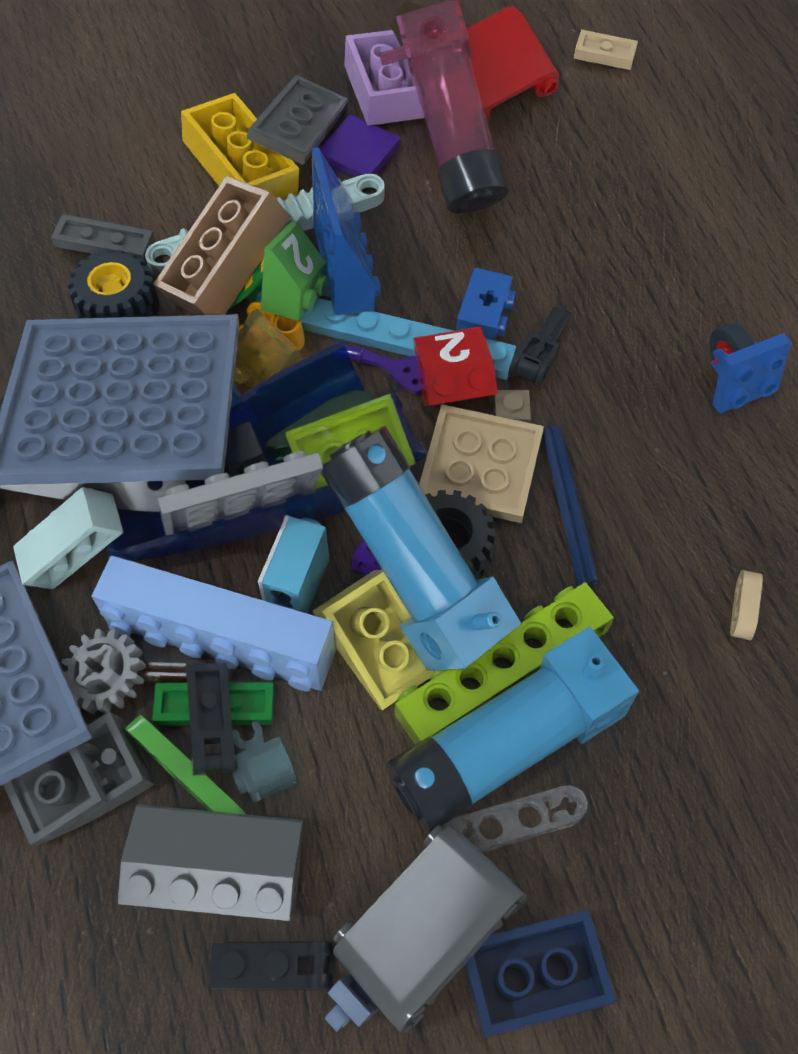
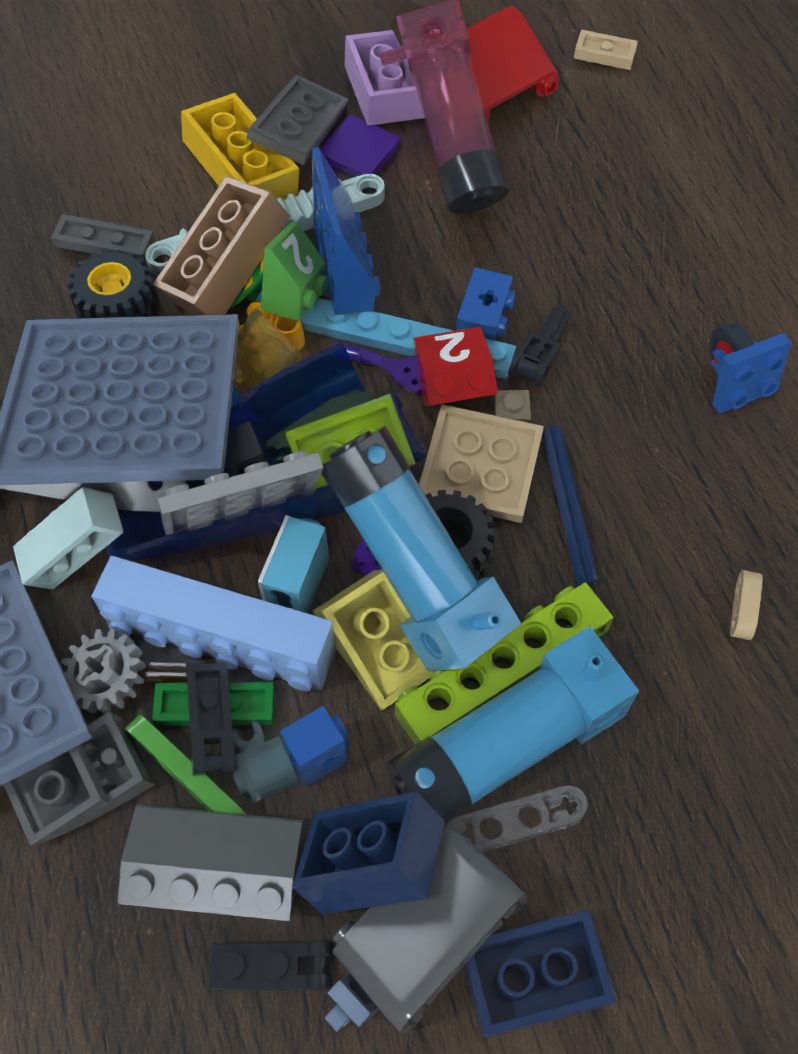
(316, 745): none -> blue brick
(370, 854): none -> dark blue brick

